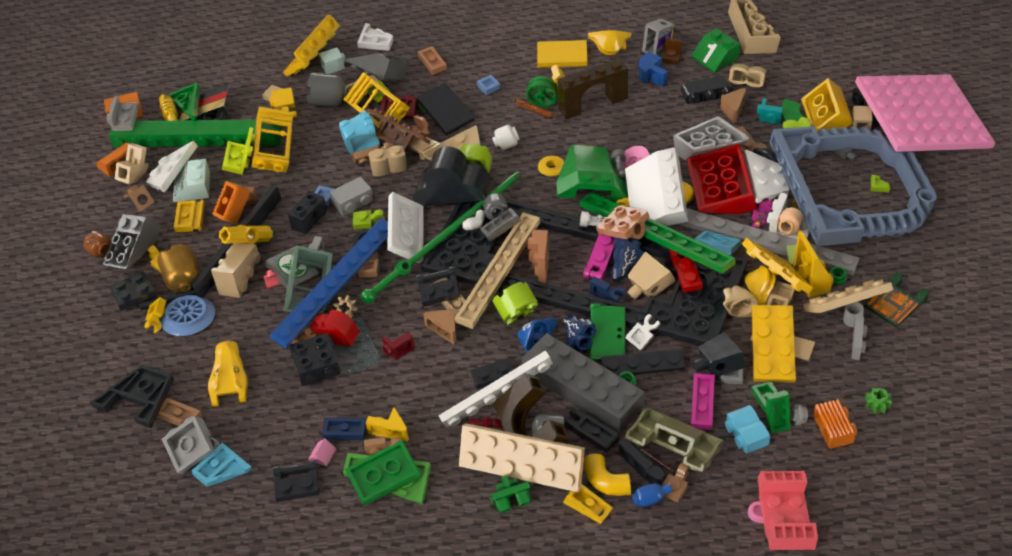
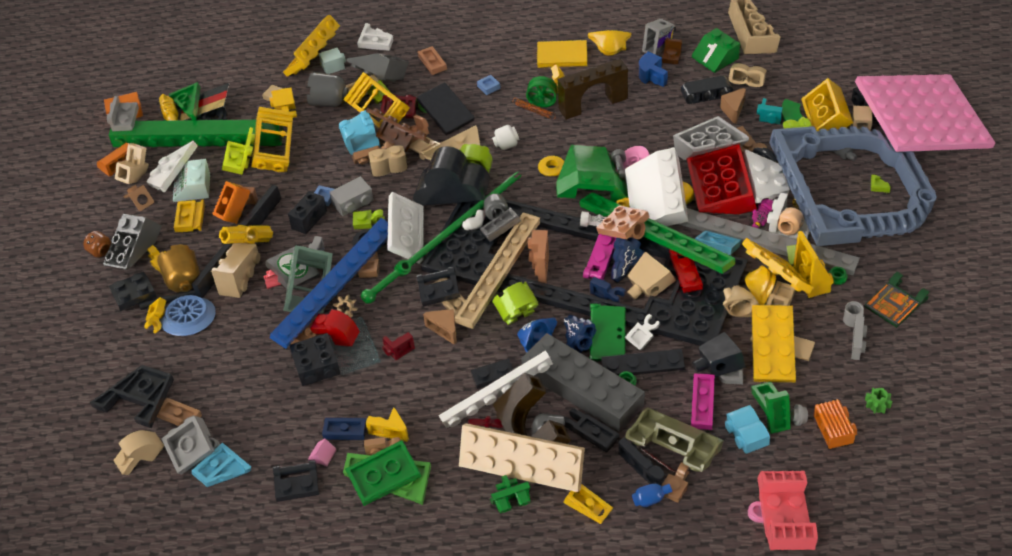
(137, 447): none -> tan brick
(227, 373): yellow animal -> none
(603, 480): yellow cylinder -> none
(850, 295): tan plate -> none

